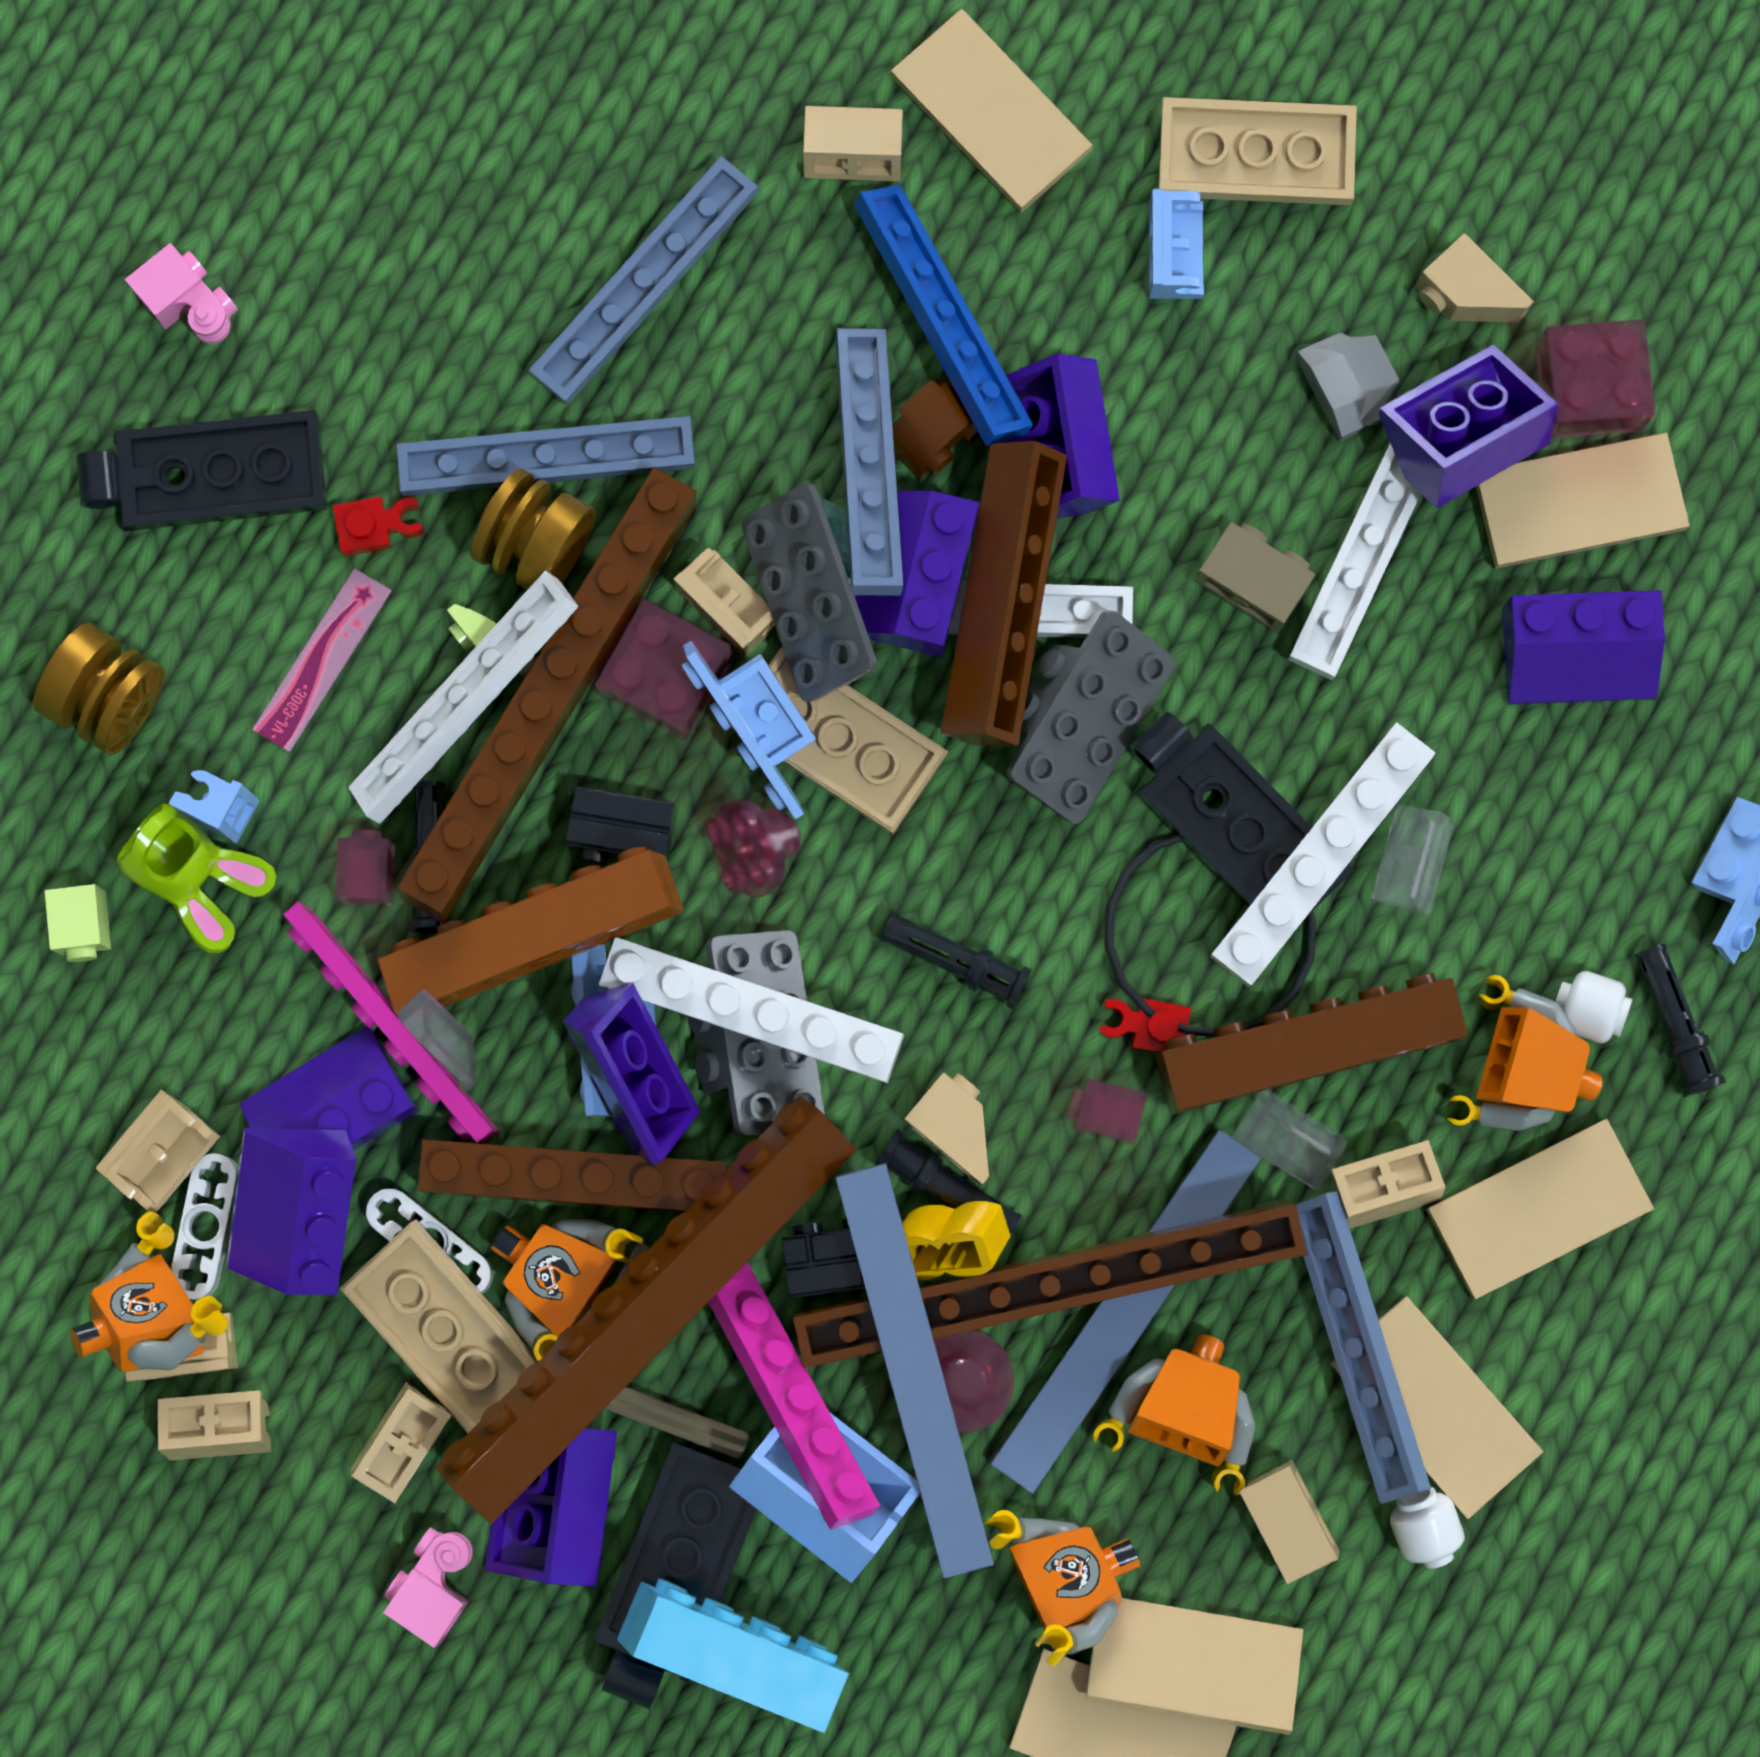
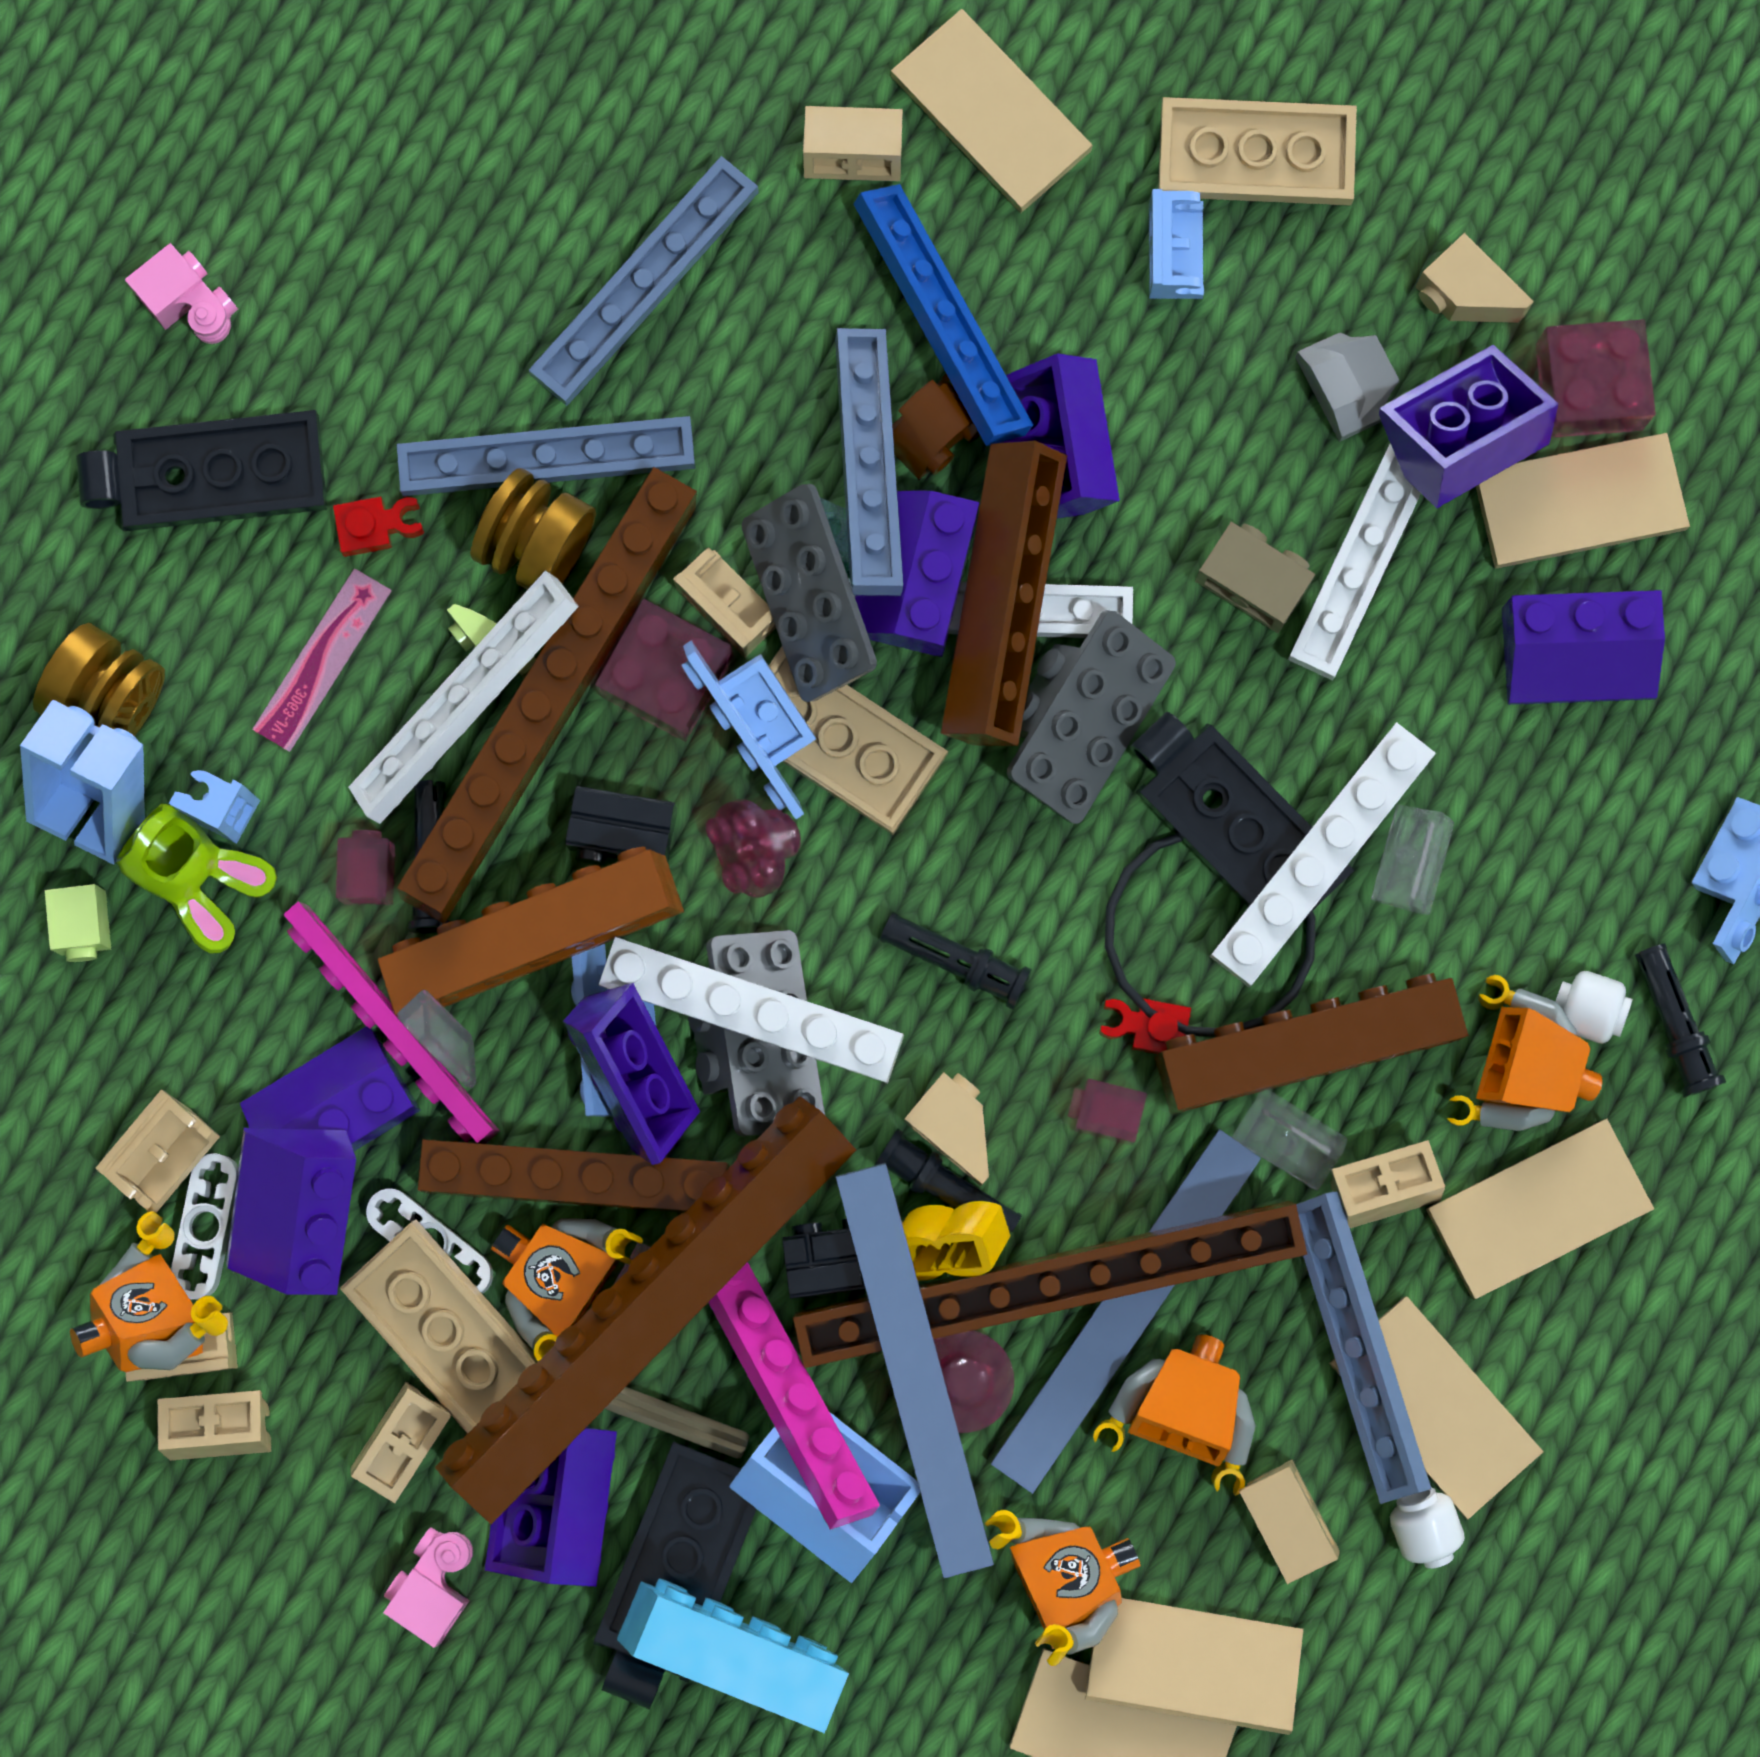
(71, 765): none -> light blue piece

